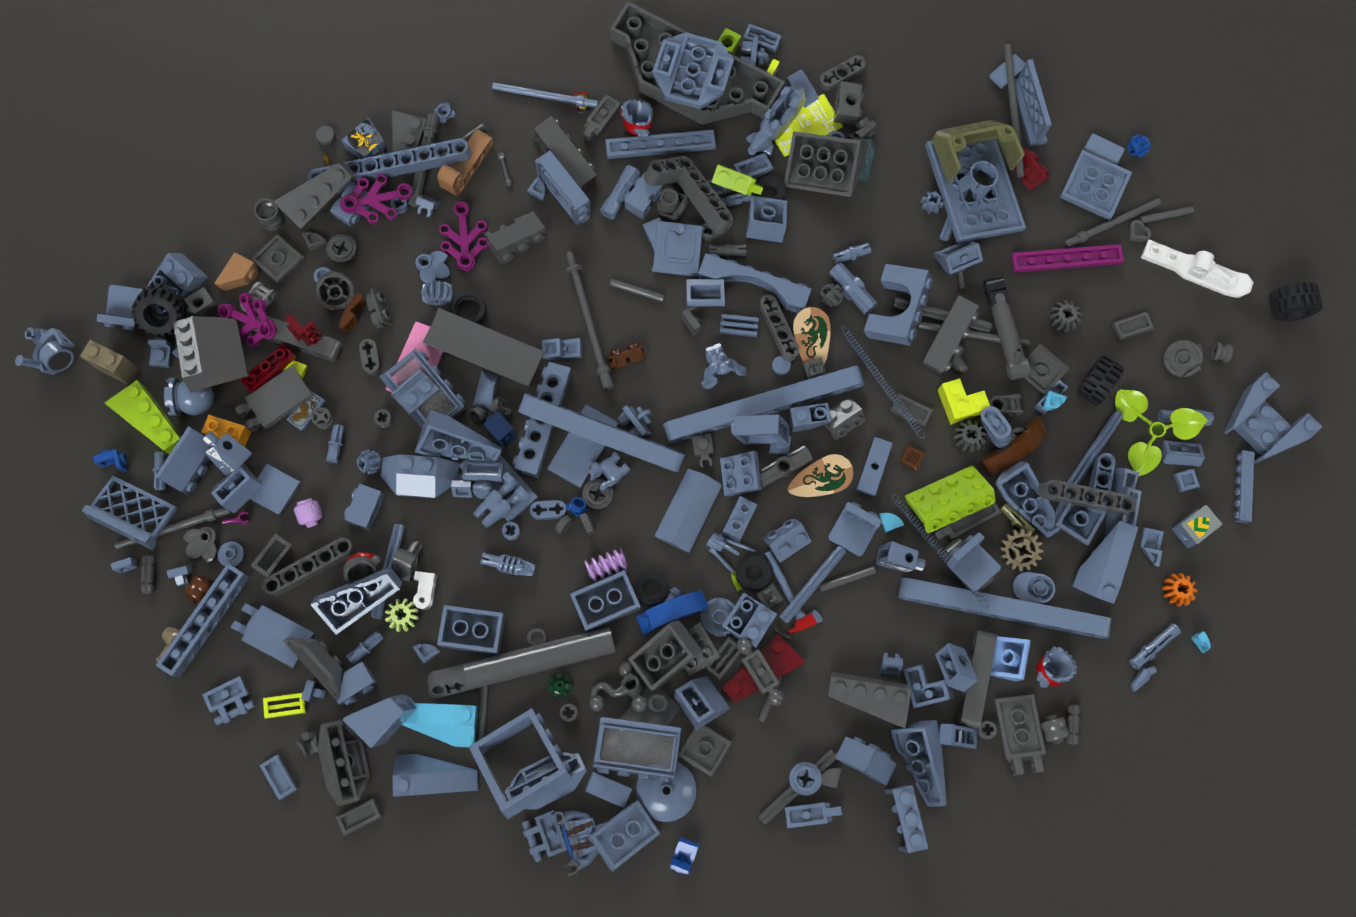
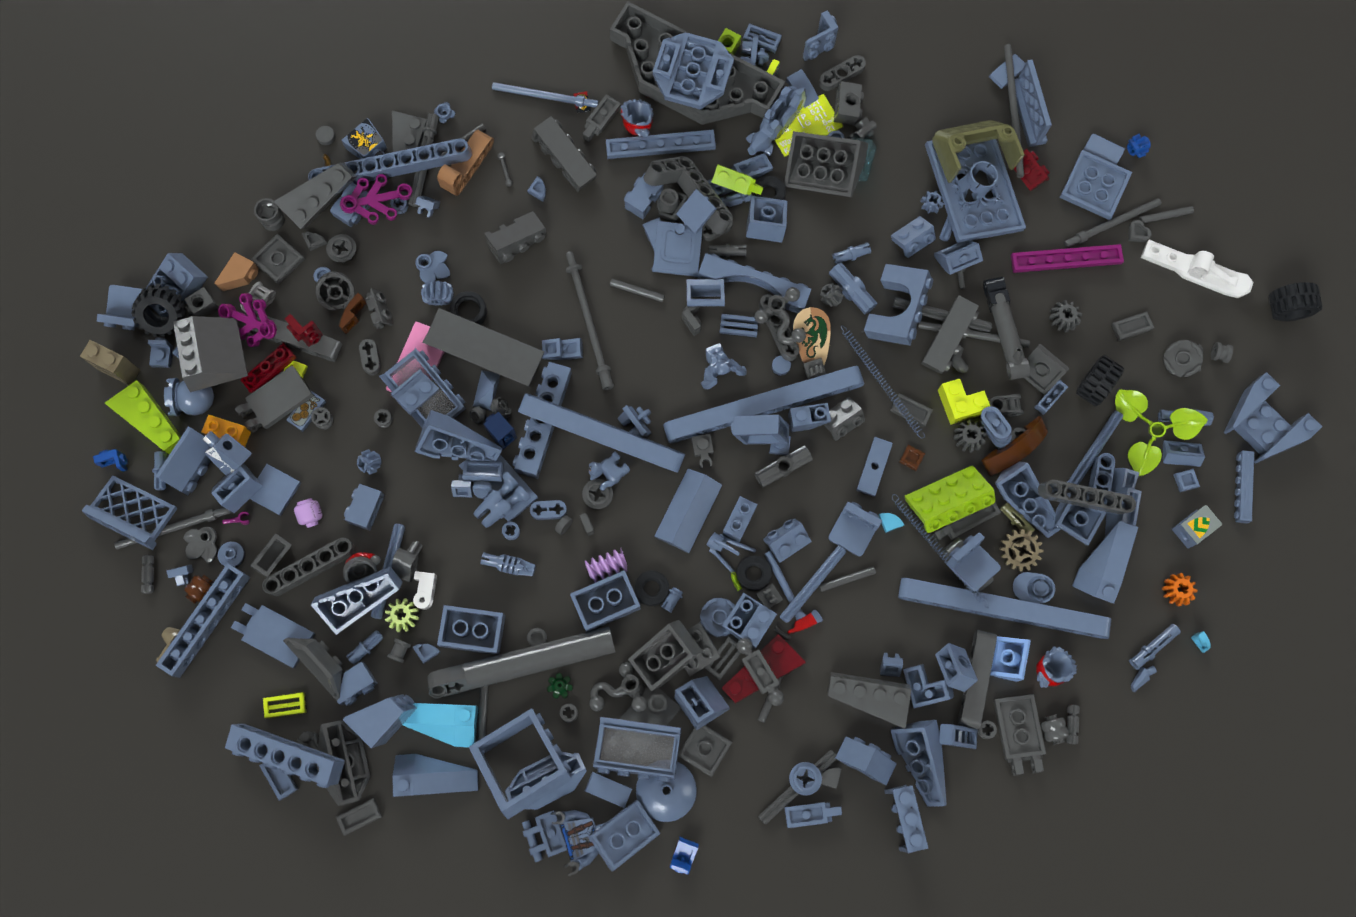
(48, 355): sand blue piece -> none
(124, 565): sand blue tile -> none
(226, 694): sand blue plate -> none
(311, 691): sand blue tile -> none
(329, 766): none -> sand blue brick
(335, 443): sand blue axle -> none
(399, 650): none -> dark grey bush
(419, 475): sand blue wedge -> none
(464, 239): magenta plant -> none
(563, 187): sand blue door -> none
(577, 506): blue plate -> none
(578, 452): sand blue tile -> none
(613, 203): sand blue axle -> none
(619, 356): reddish brown hinge -> none
(671, 611): blue arch -> none
(696, 211): none -> sand blue piece
(740, 473): sand blue plate -> none
(761, 316): none -> dark grey piece
(823, 477): shield -> none
(824, 39): none -> sand blue bracket
(899, 557): sand blue torso -> none
(914, 236): none -> sand blue bracket
(1053, 400): medium azure tile -> none
(1151, 543): sand blue slope -> none

